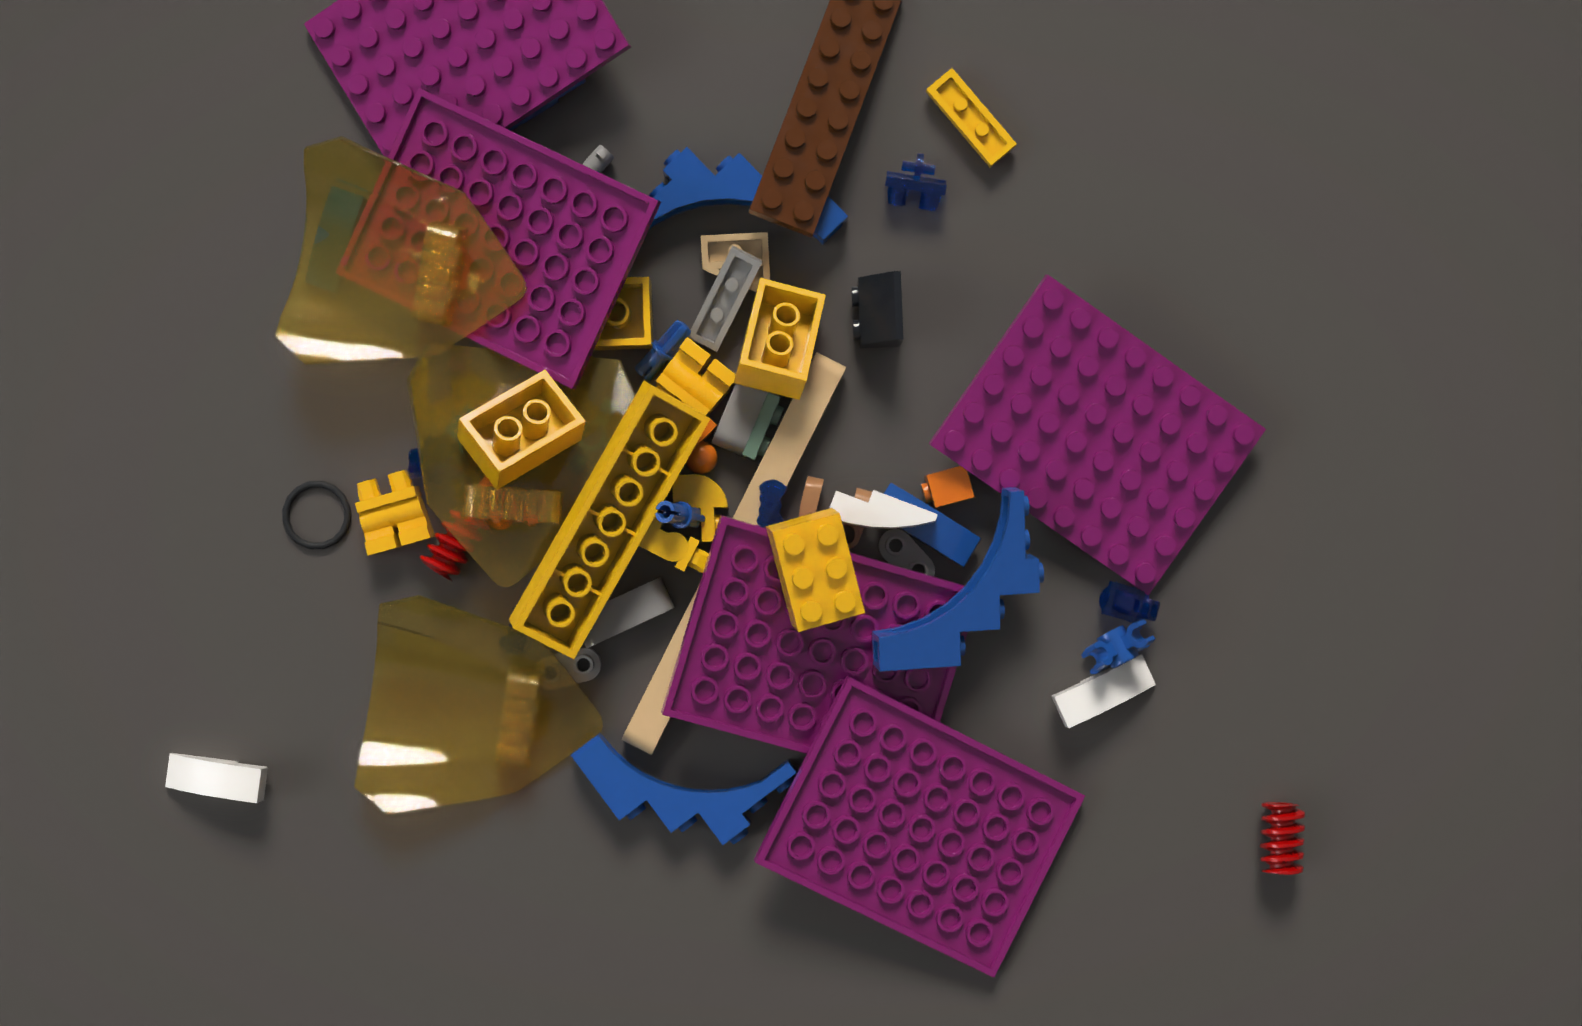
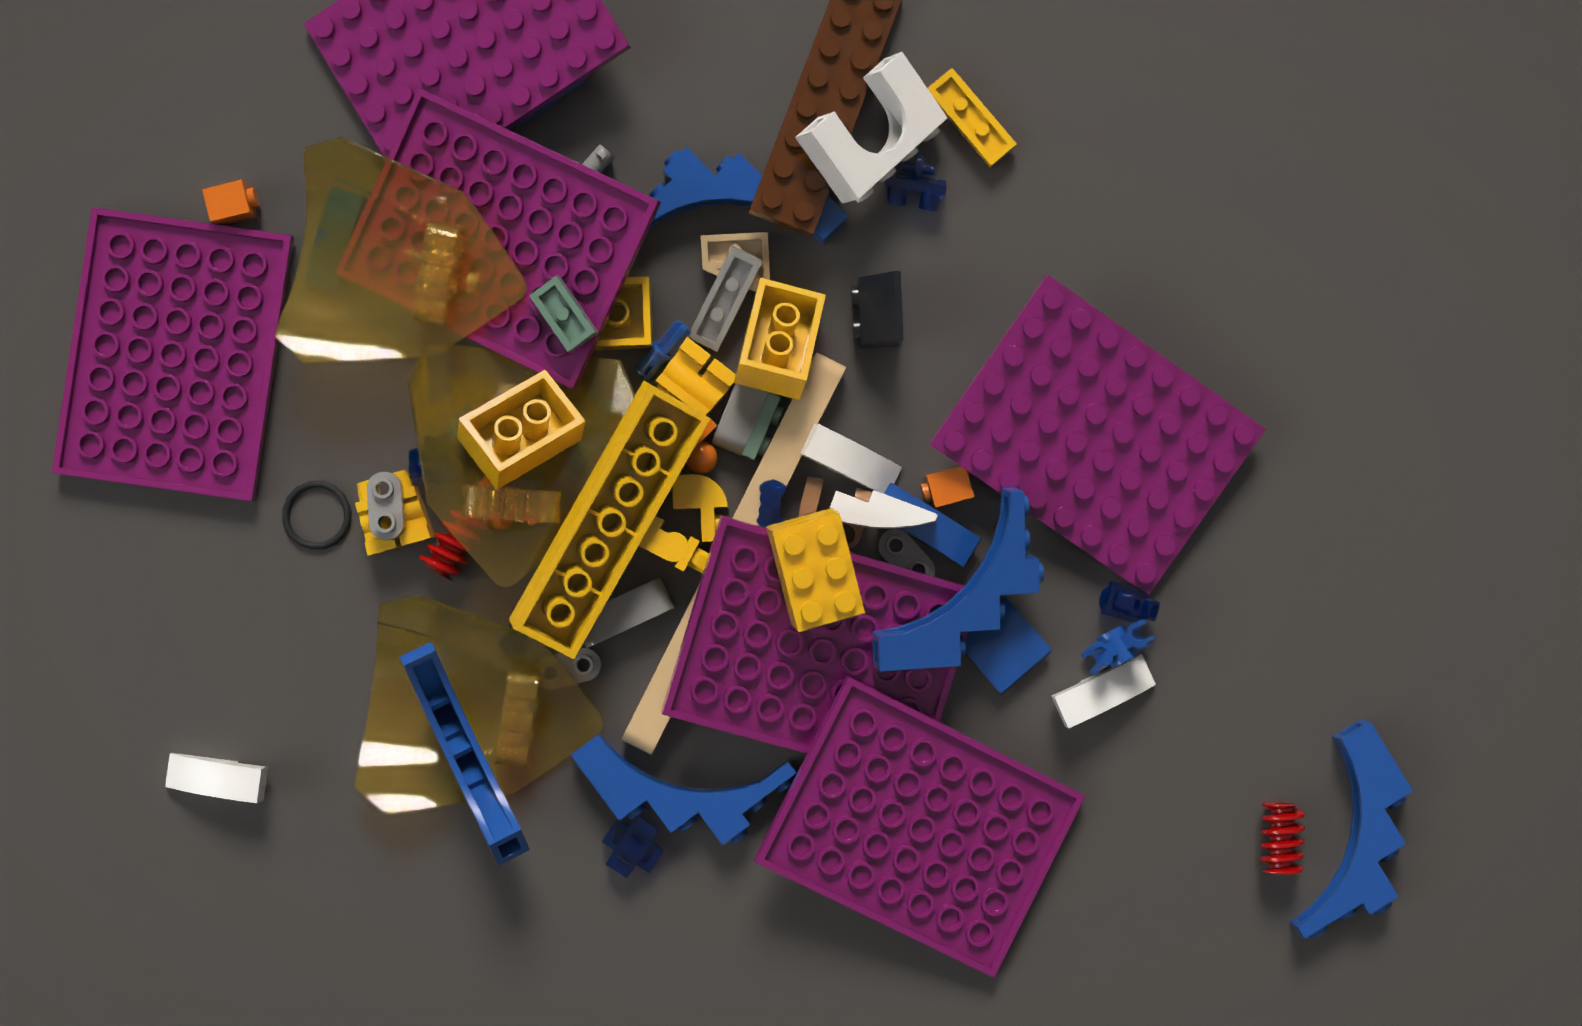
(172, 354): none -> magenta plate
(231, 202): none -> orange brick
(386, 505): none -> light grey plate
(464, 753): none -> blue arch
(563, 314): none -> sand green plate
(630, 848): none -> clear blue piece
(679, 514): blue axle -> none
(850, 459): none -> white slope
(911, 118): none -> white arch
(1007, 652): none -> blue slope
(1373, 836): none -> blue arch

